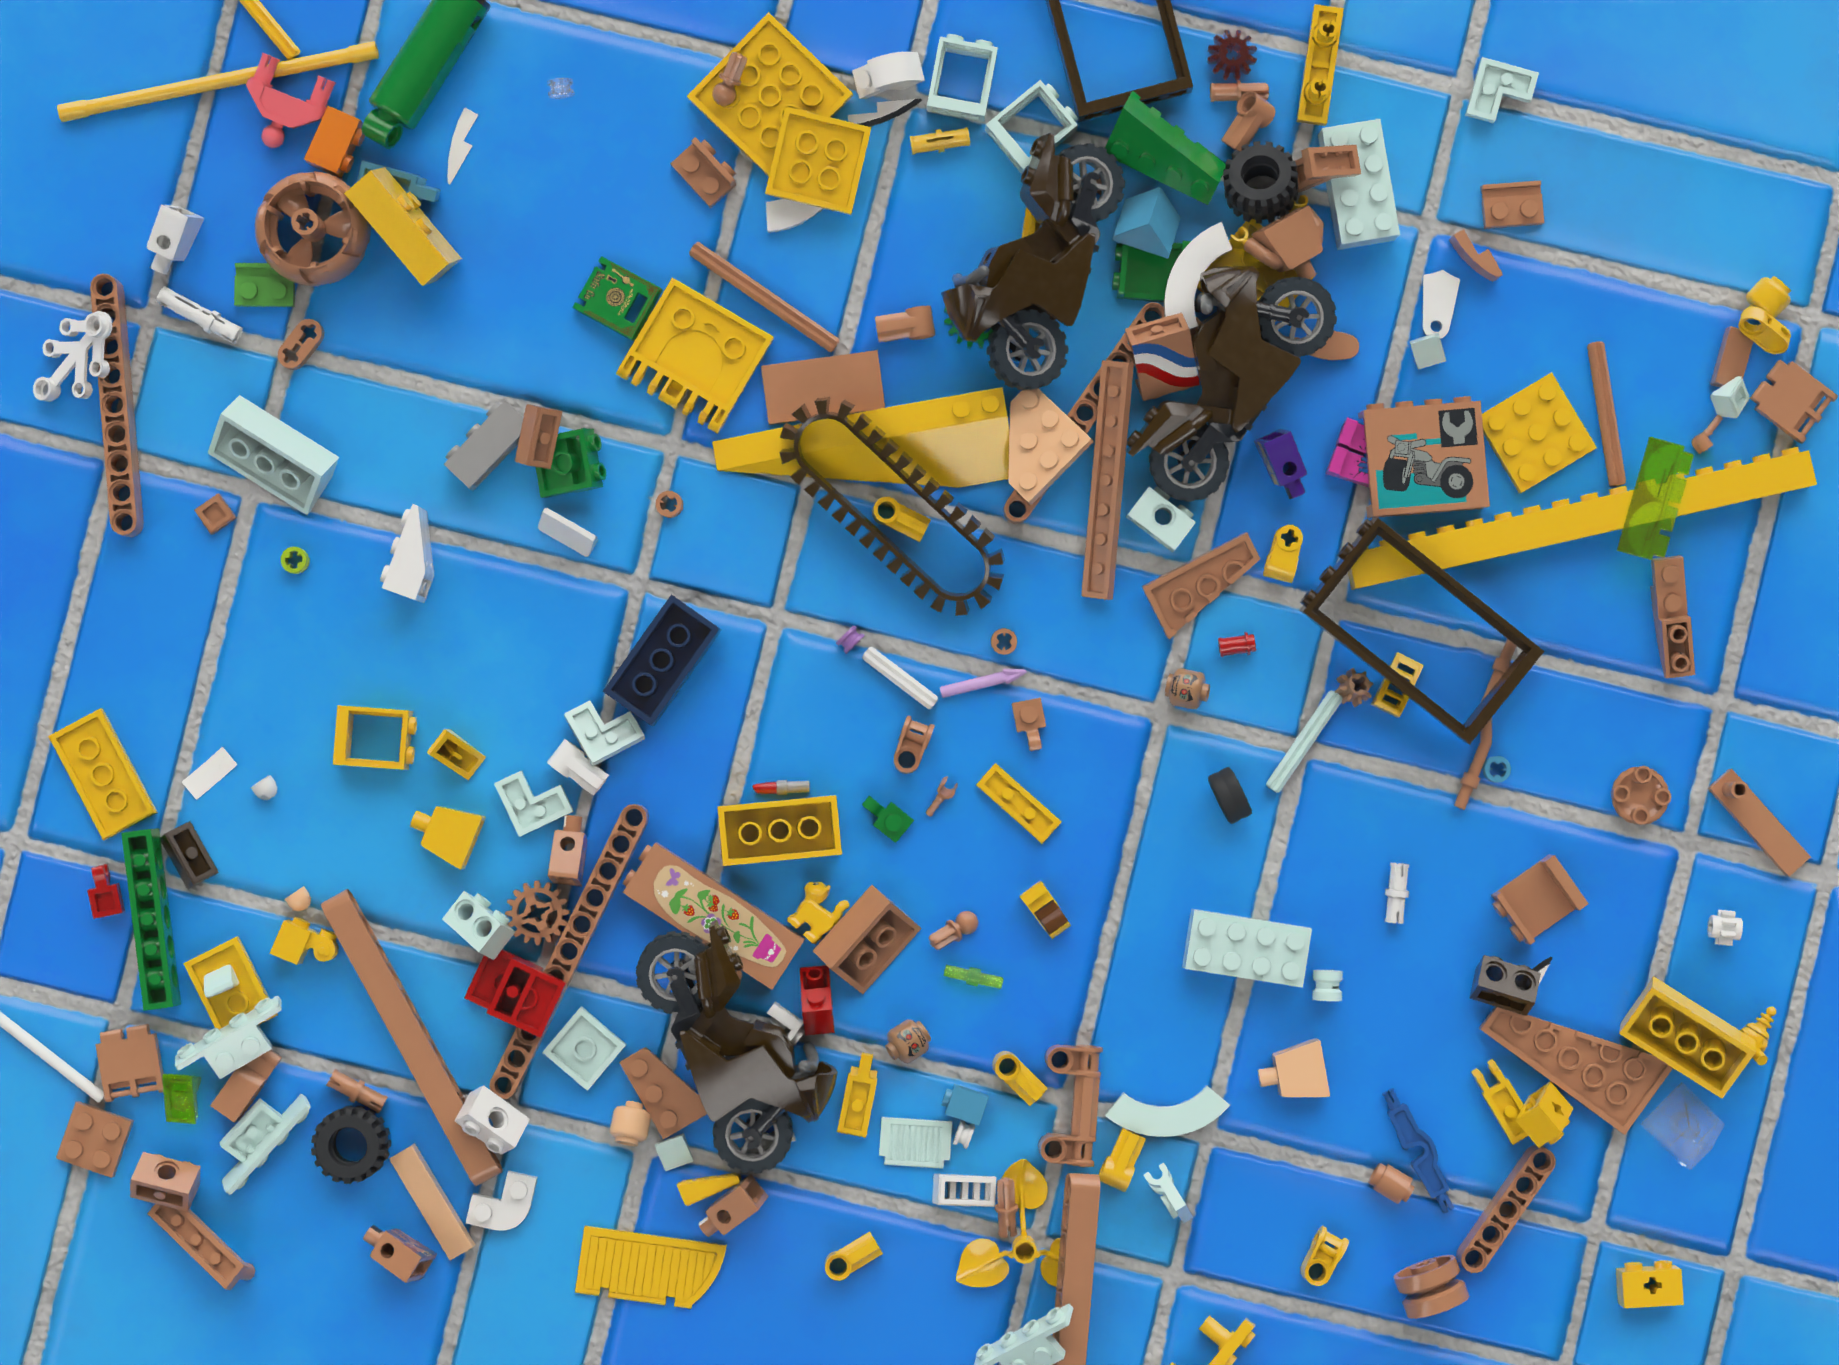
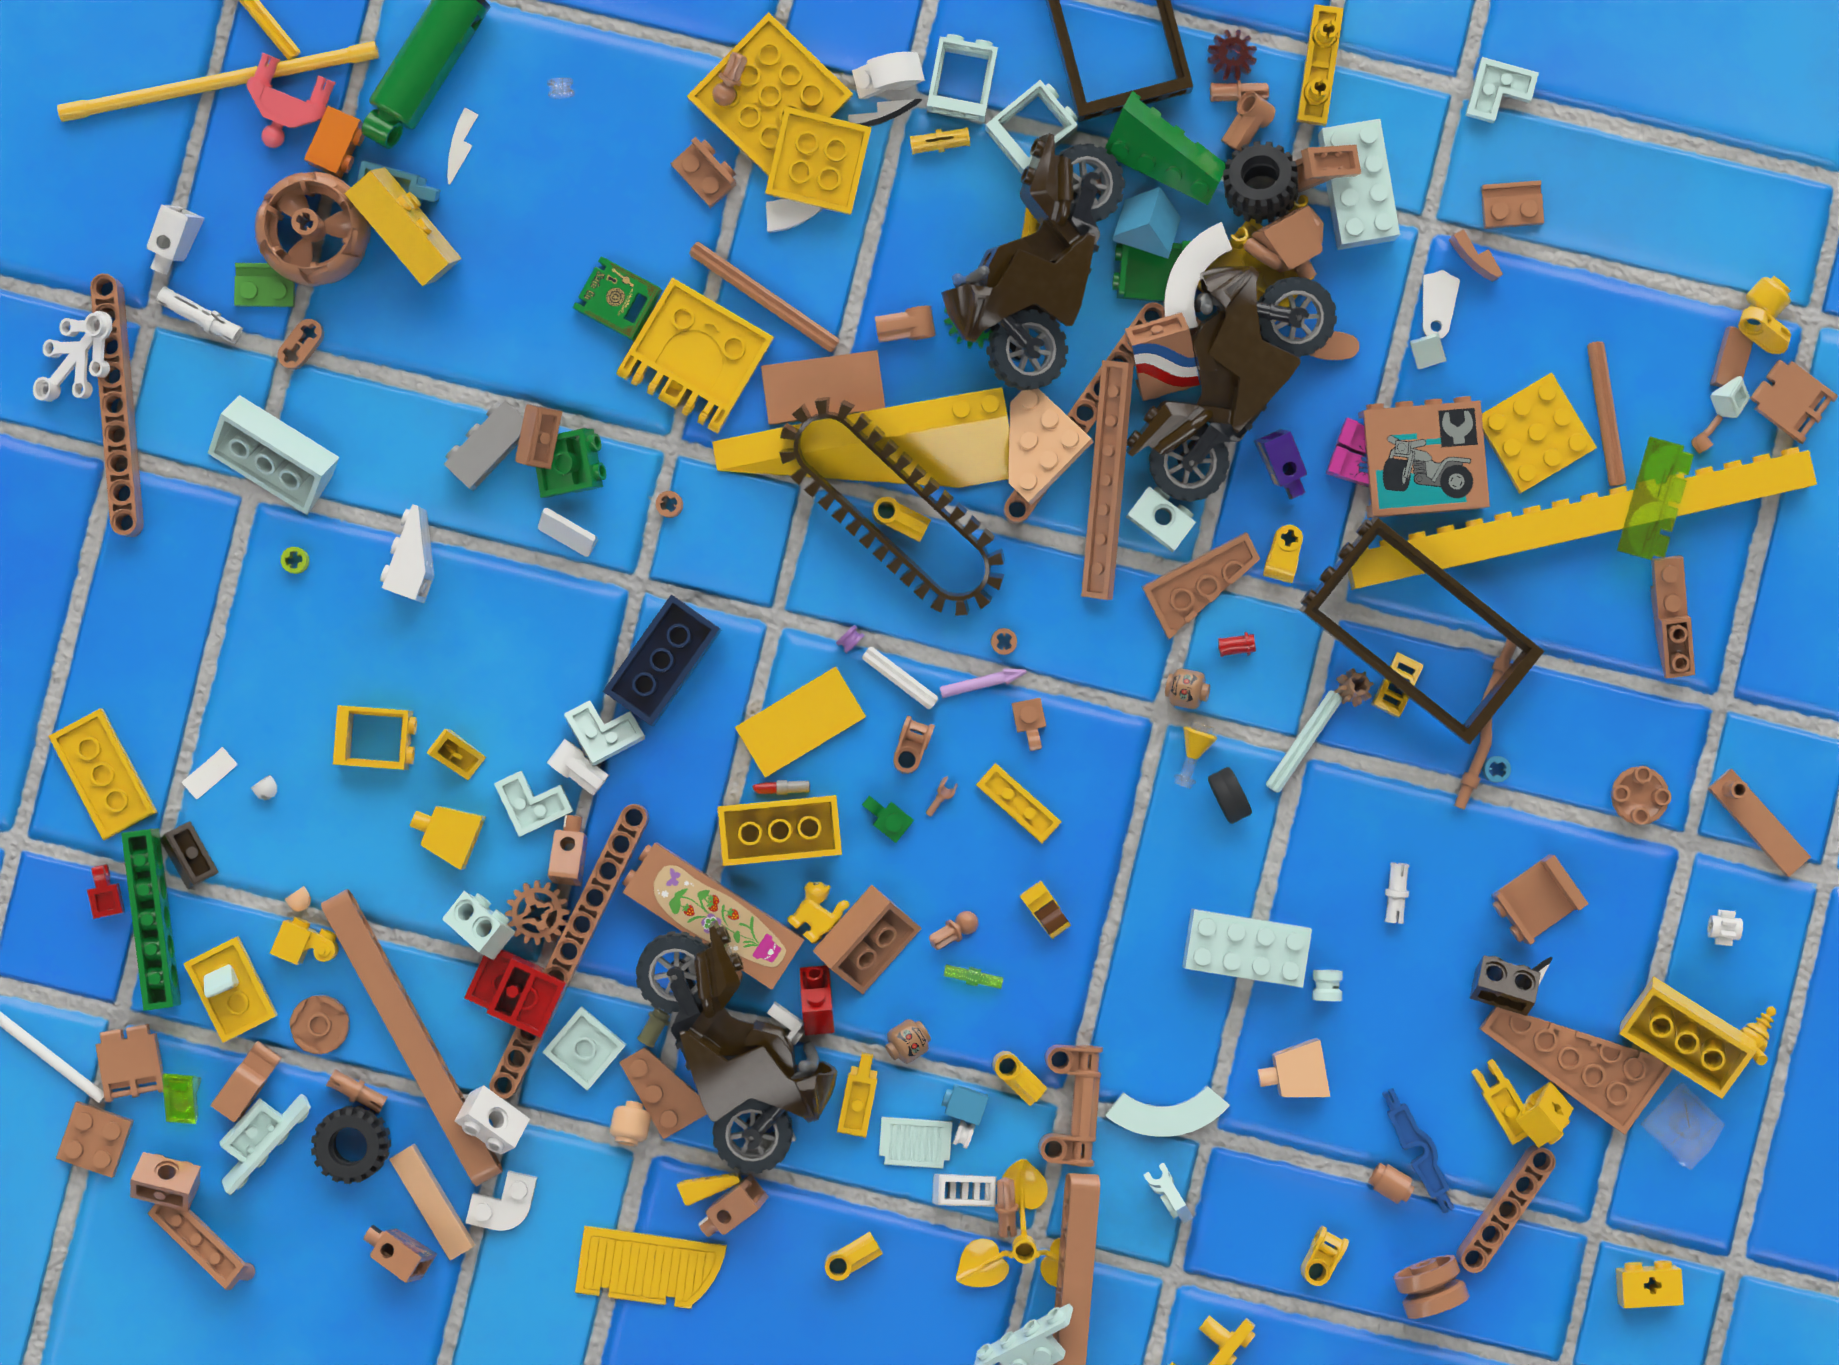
(215, 514): nougat tile -> none
(233, 1044): light aqua bracket -> none
(319, 1024): none -> nougat tile
(654, 1027): none -> olive pin
(674, 1152): light aqua slope -> none
(800, 722): none -> yellow tile
(1119, 1166): yellow piece -> none
(1197, 741): none -> piece

